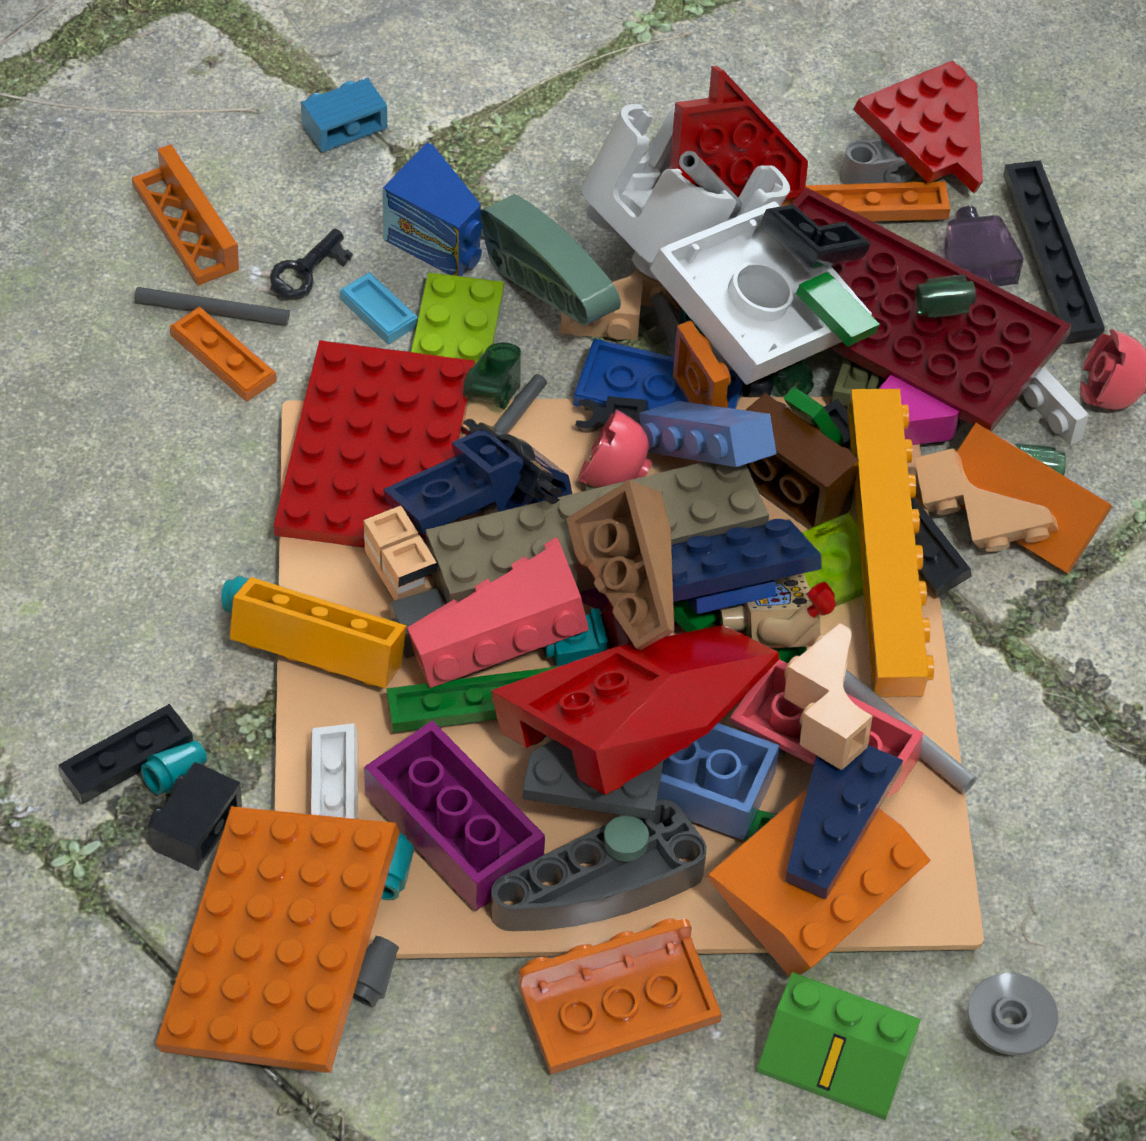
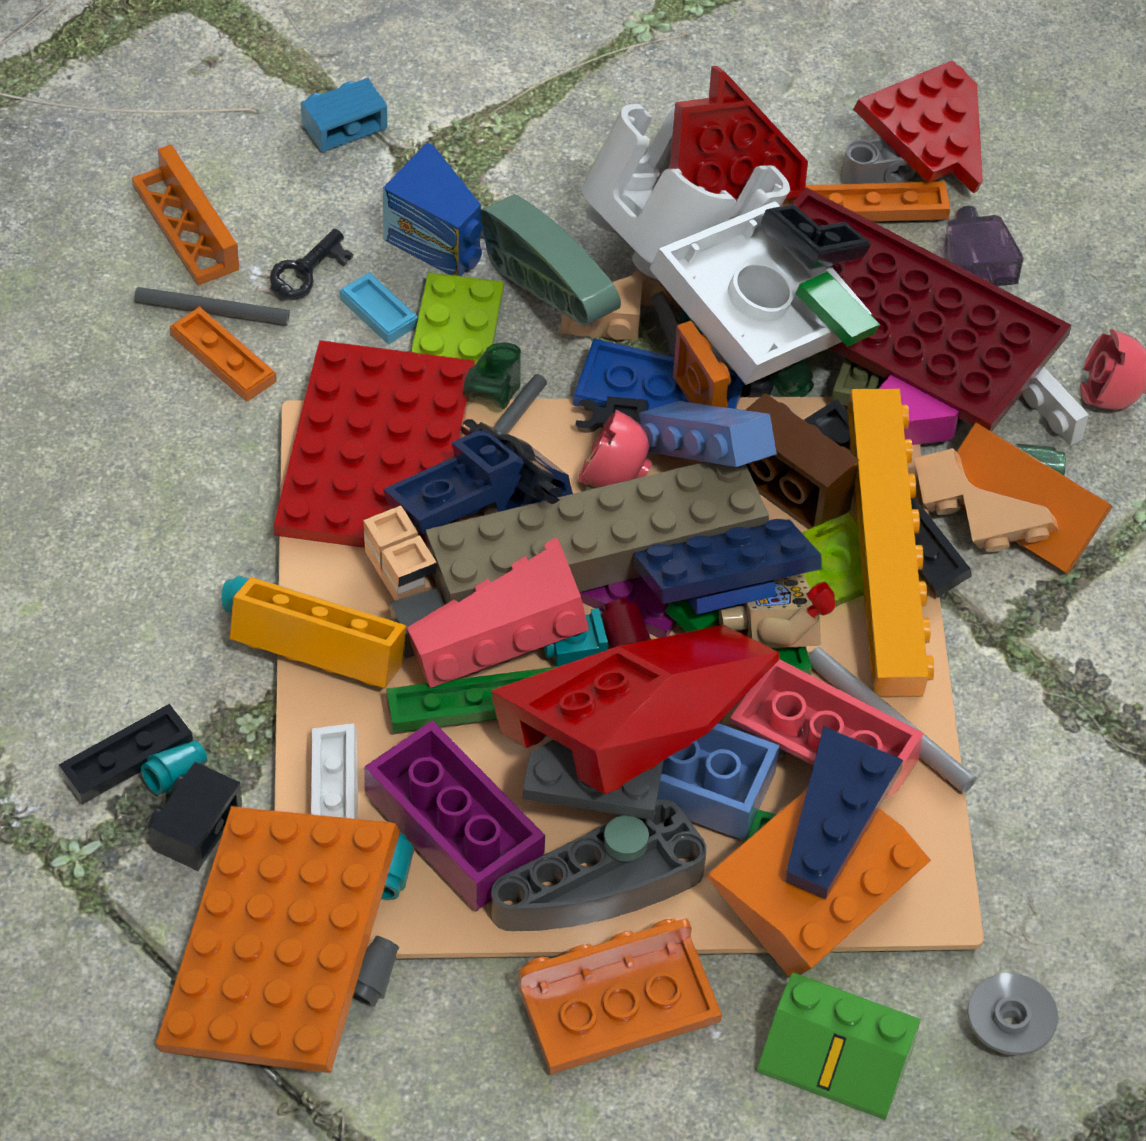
(628, 552): medium nougat wedge -> none
(705, 177): light grey piece -> none
(813, 413): green tile -> none
(830, 720): light nougat arch -> none
(945, 296): clear green brick -> none
(1053, 249): black plate -> none

